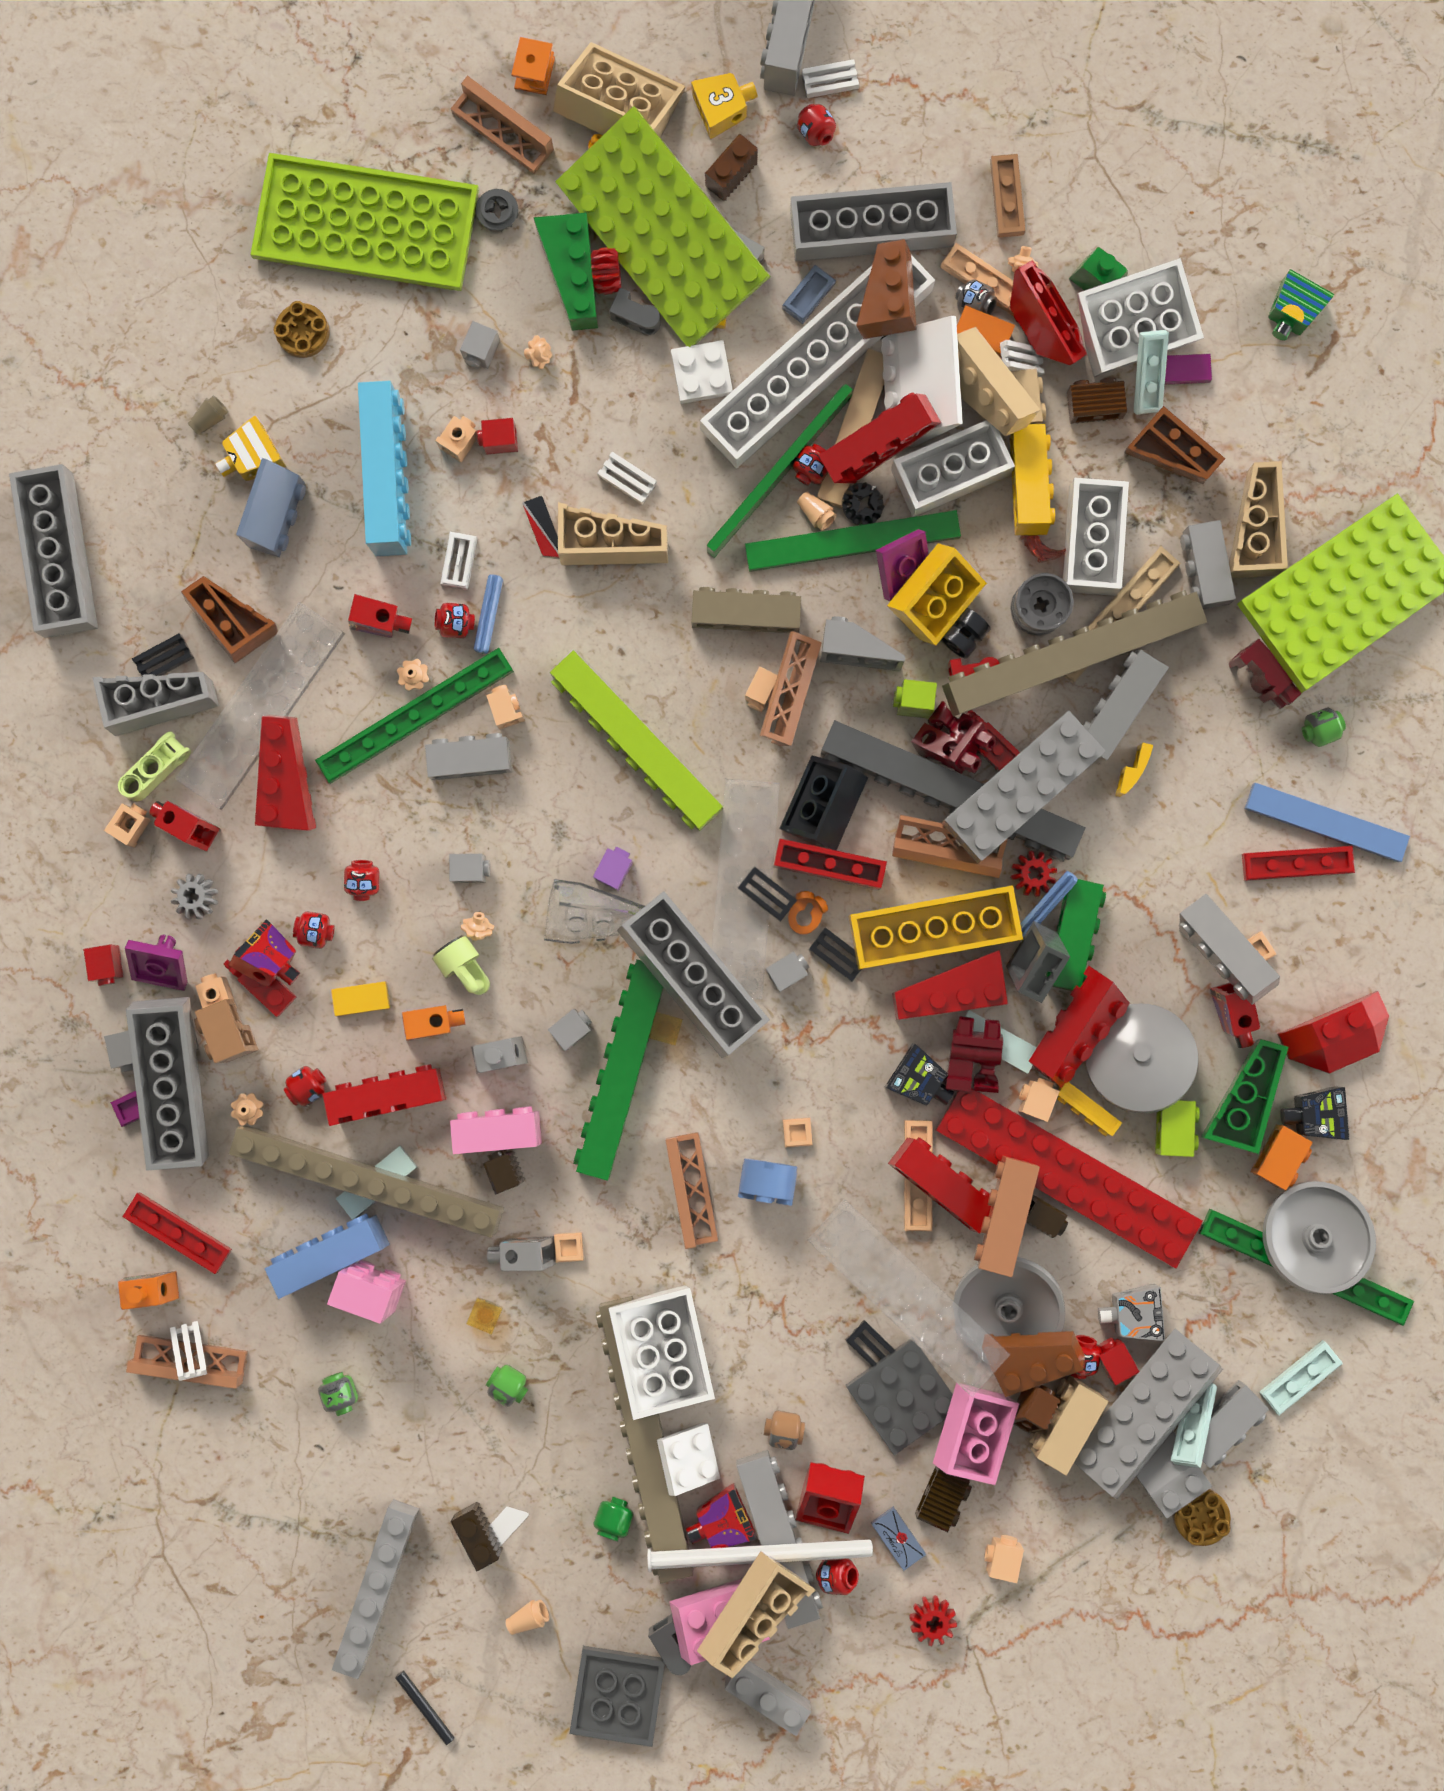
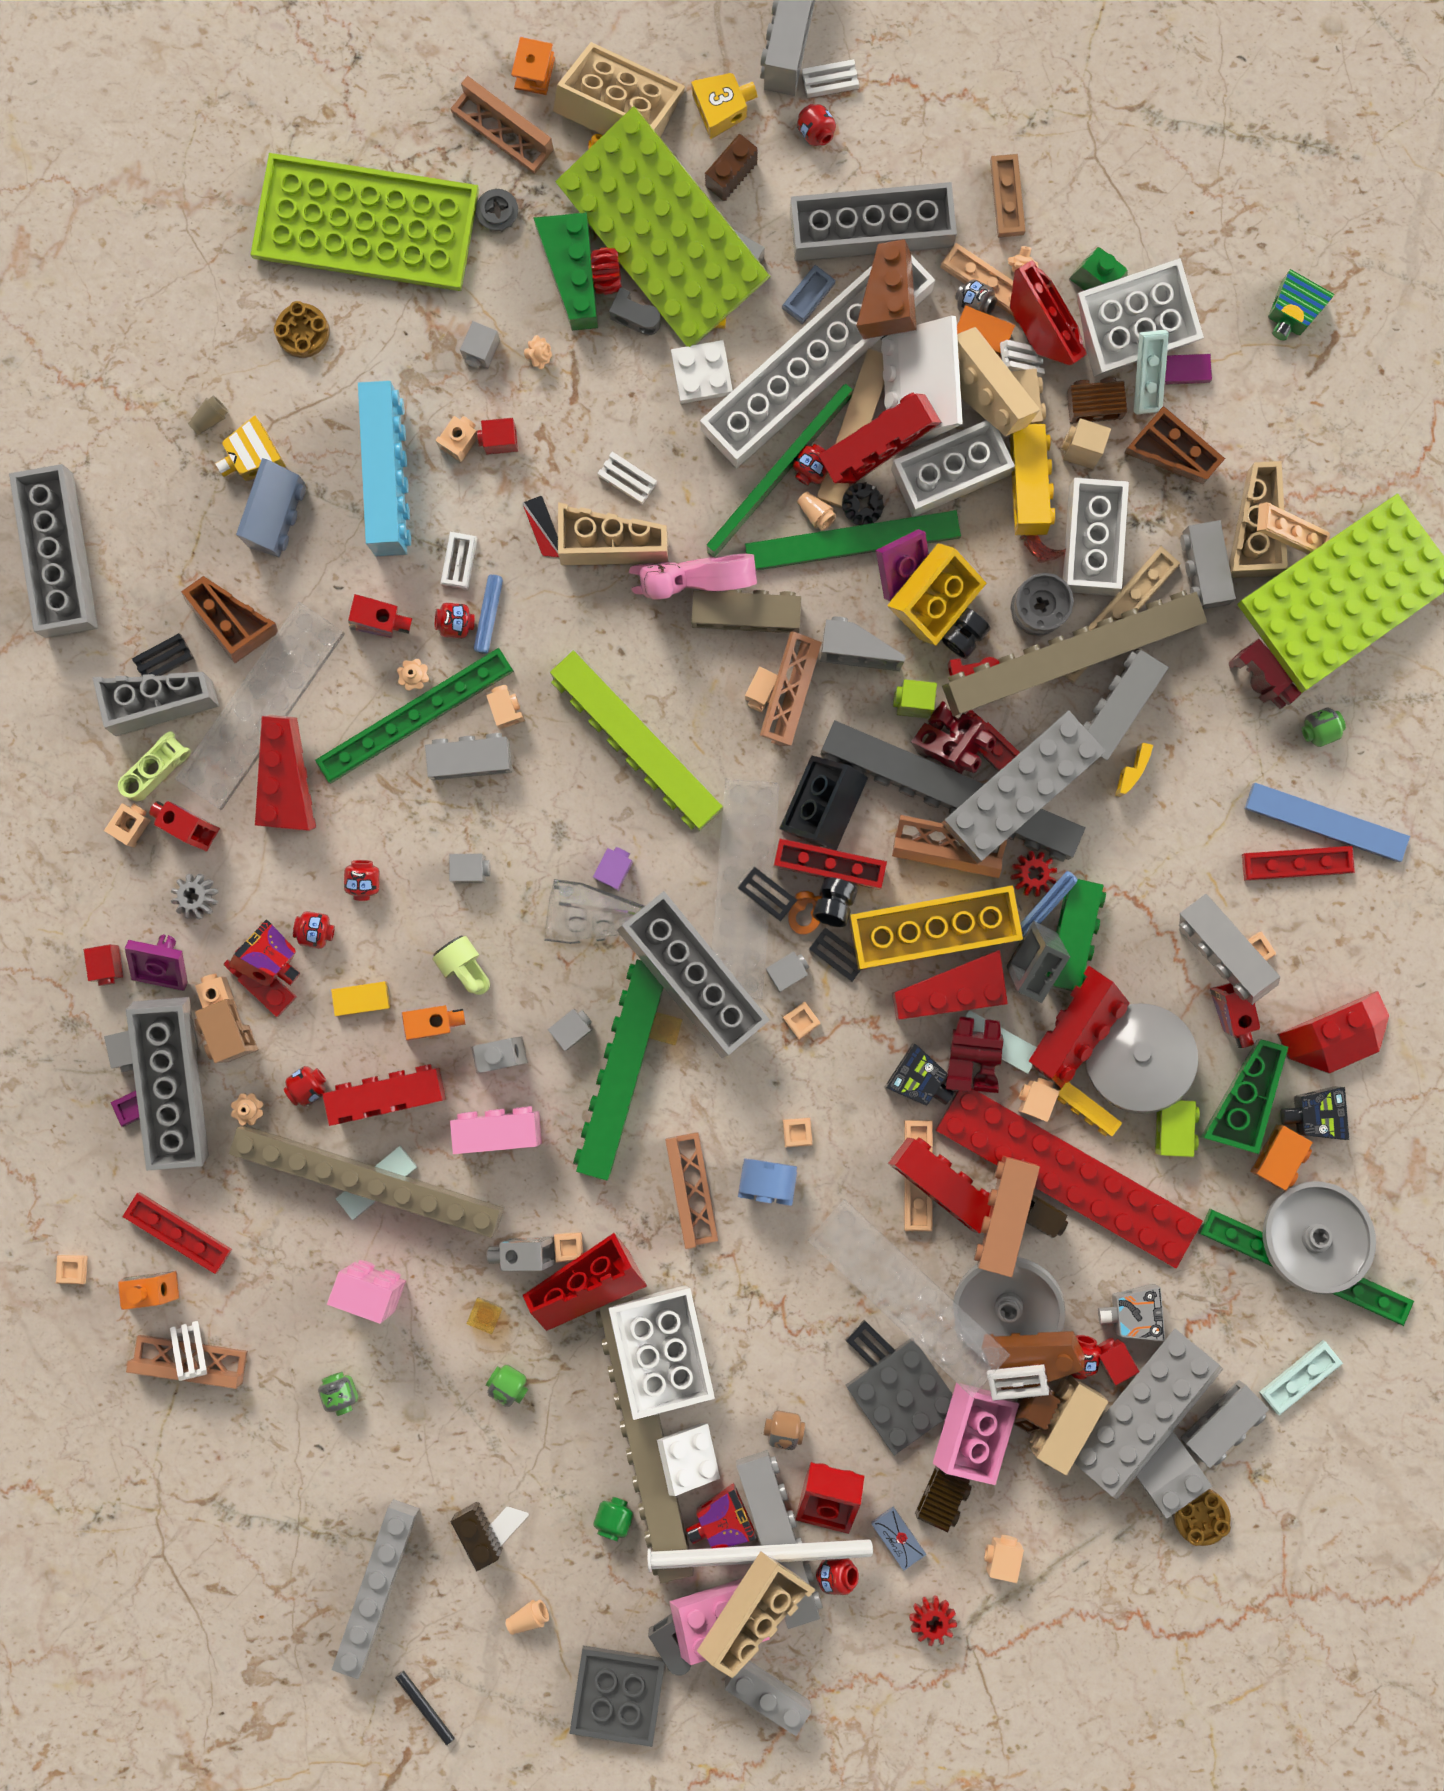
(71, 1269): none -> light nougat tile
(319, 1259): medium blue brick -> none
(477, 927): light nougat plant -> none
(503, 1171): dark brown brick -> none
(585, 1284): none -> red wedge
(706, 574): none -> bright pink animal
(801, 1020): none -> light nougat tile
(834, 902): none -> black wheel
(1017, 1382): none -> white tile
(1085, 443): none -> tan brick
(1193, 1431): light aqua tile -> none
(1290, 529): none -> light nougat tile

